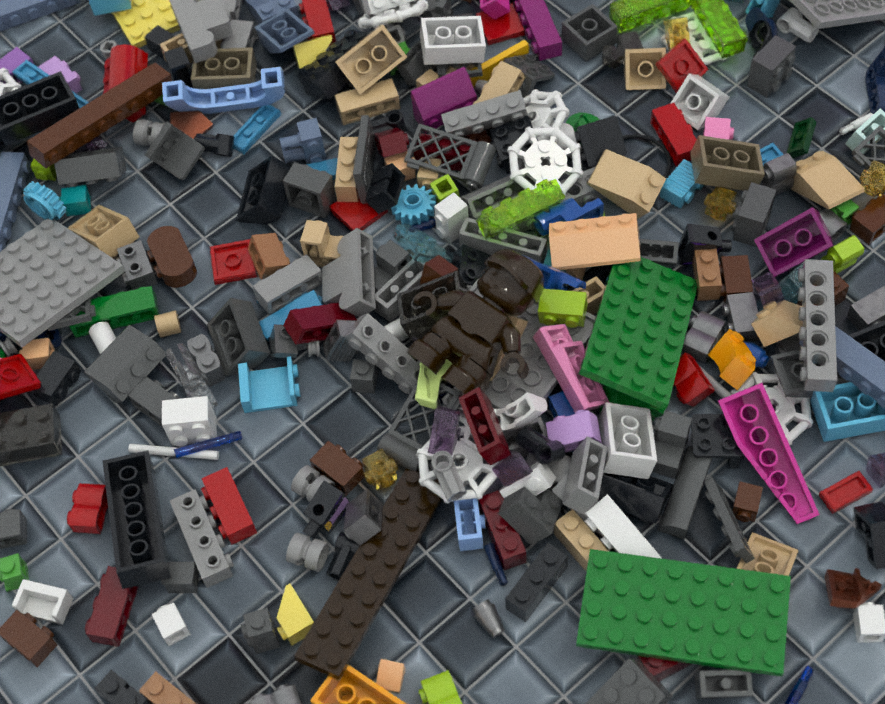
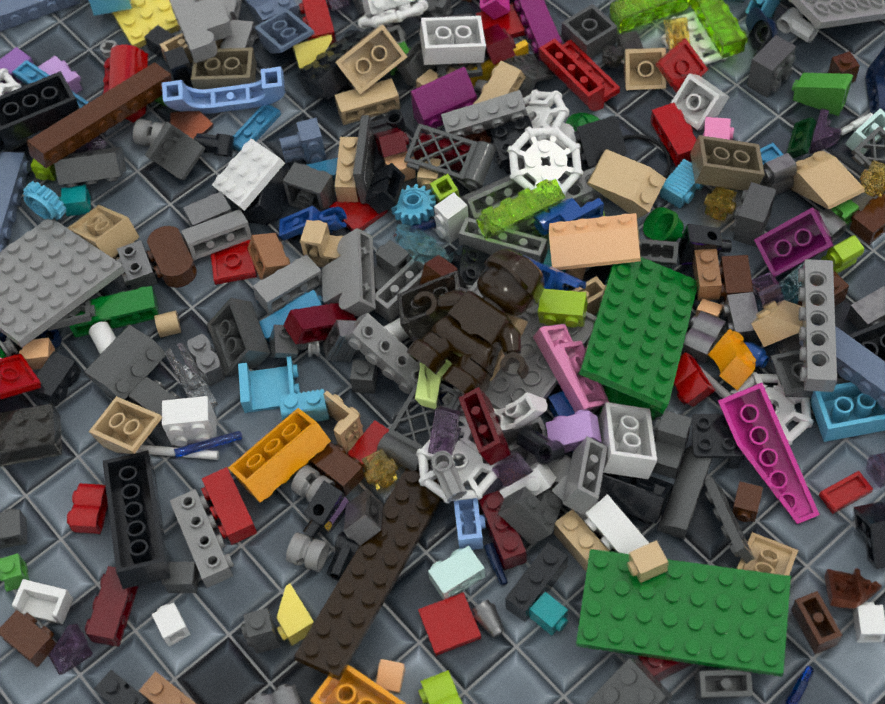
(70, 650): none -> clear purple slope
(124, 426): none -> tan slope
(207, 209): none -> flat silver brick
(216, 234): none -> light grey brick
(248, 174): none -> white plate
(279, 454): none -> light orange brick
(295, 223): none -> blue plate
(309, 402): none -> medium azure brick
(349, 426): none -> tan bracket
(368, 441): none -> red tile
(449, 624): none -> red tile
(456, 573): none -> light aqua brick
(498, 44): none -> dark red brick
(549, 614): none -> teal brick
(579, 73): none -> red brick
(647, 561): none -> tan brick
(663, 225): none -> green piece
(709, 307): none -> light nougat slope
(816, 622): none -> reddish brown brick
(823, 91): none -> bright green slope
(824, 134): none -> clear purple slope
(844, 64): none -> reddish brown brick

